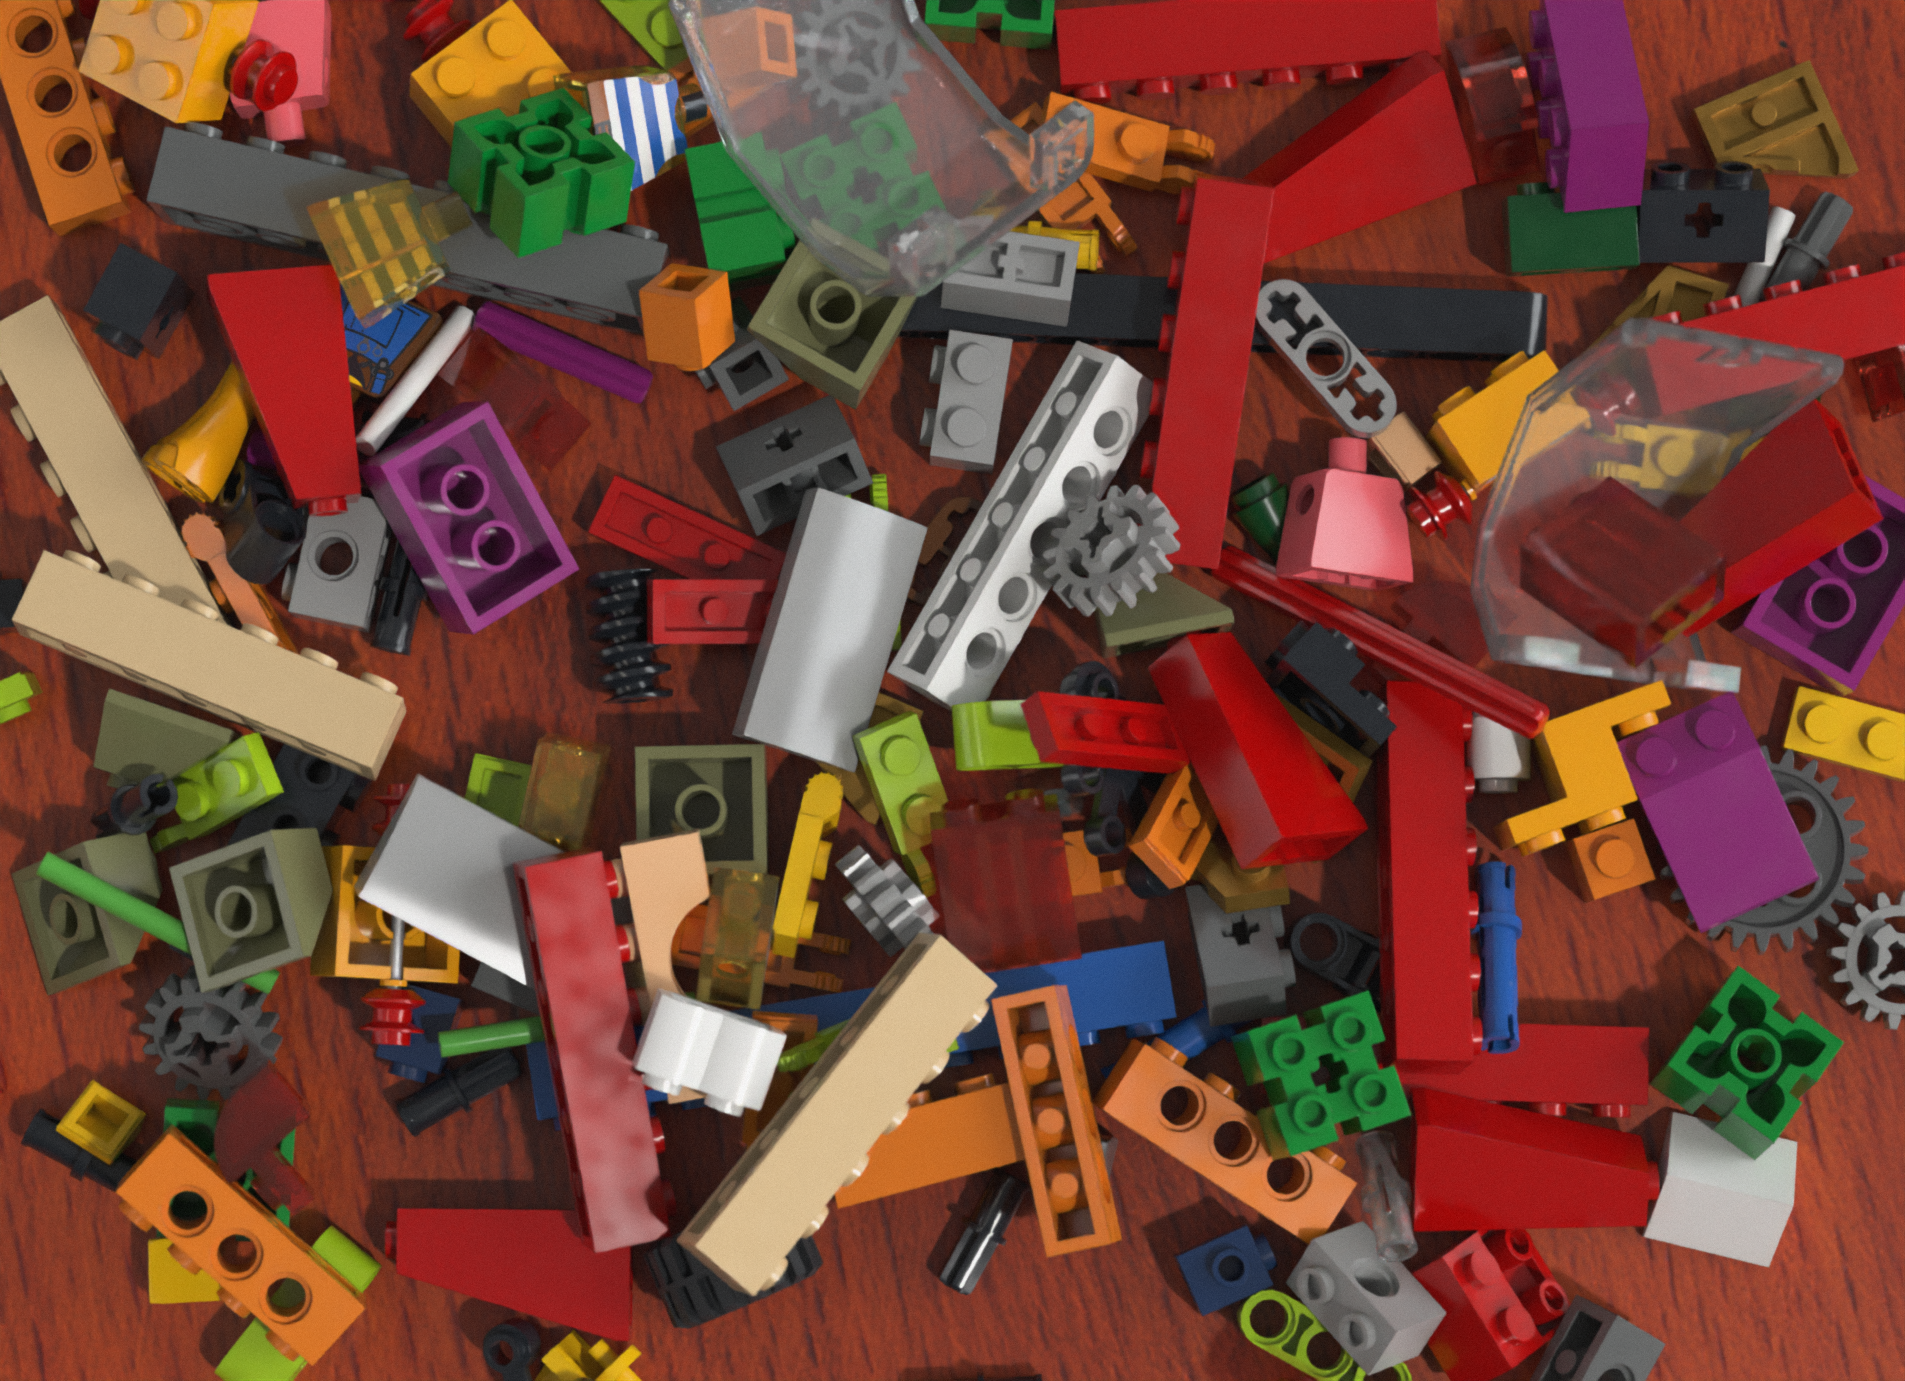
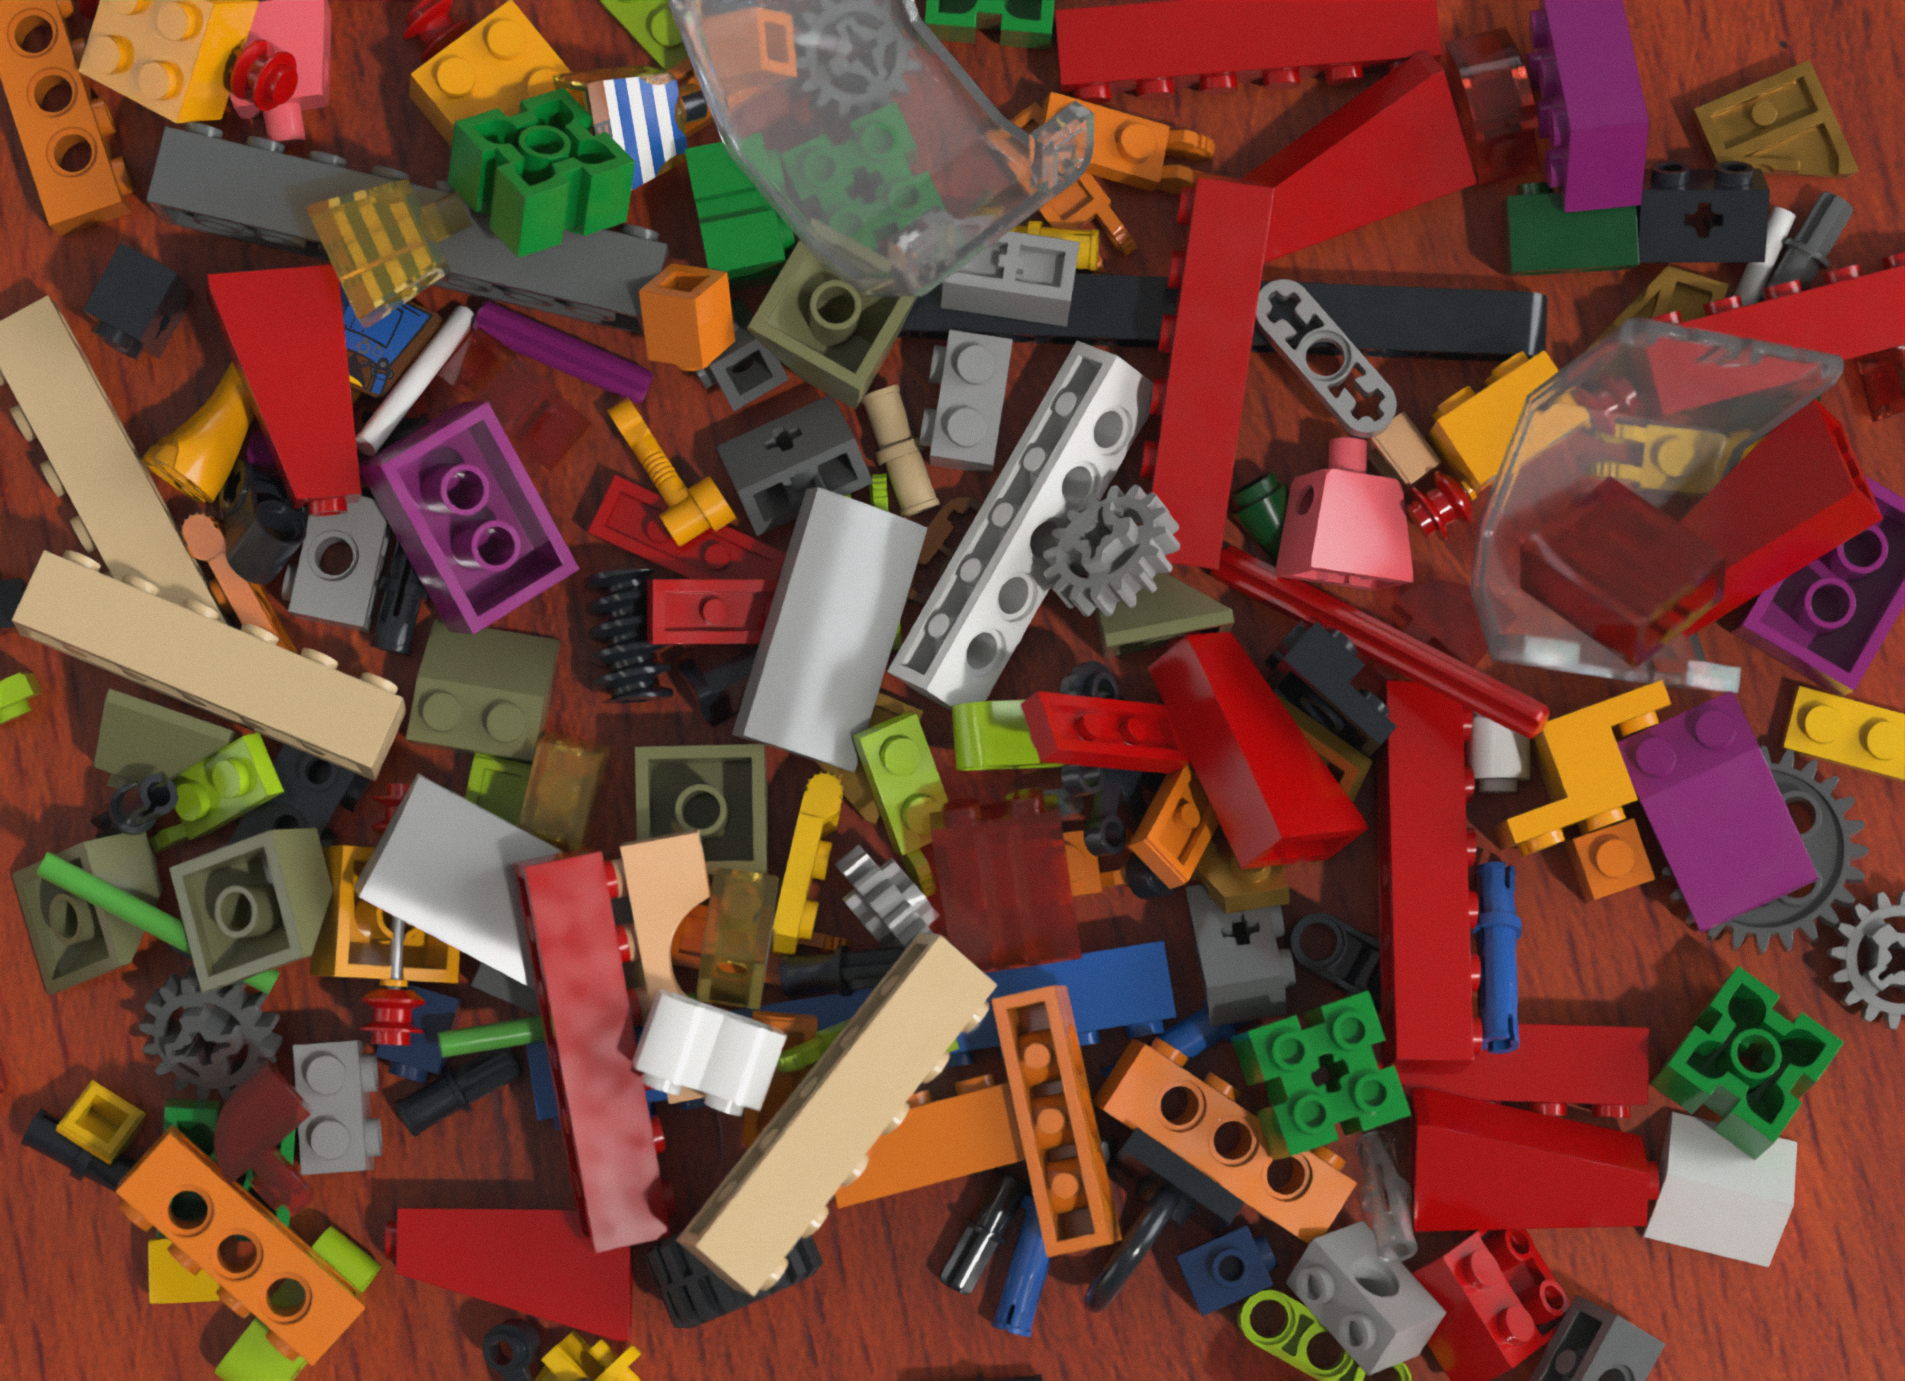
(337, 1086): none -> light grey brick
(483, 693): none -> olive slope
(690, 509): none -> light orange brick
(721, 688): none -> black tile
(836, 971): none -> black axle
(899, 451): none -> tan pin
(1024, 1277): none -> blue pin
(1169, 1194): none -> black tile

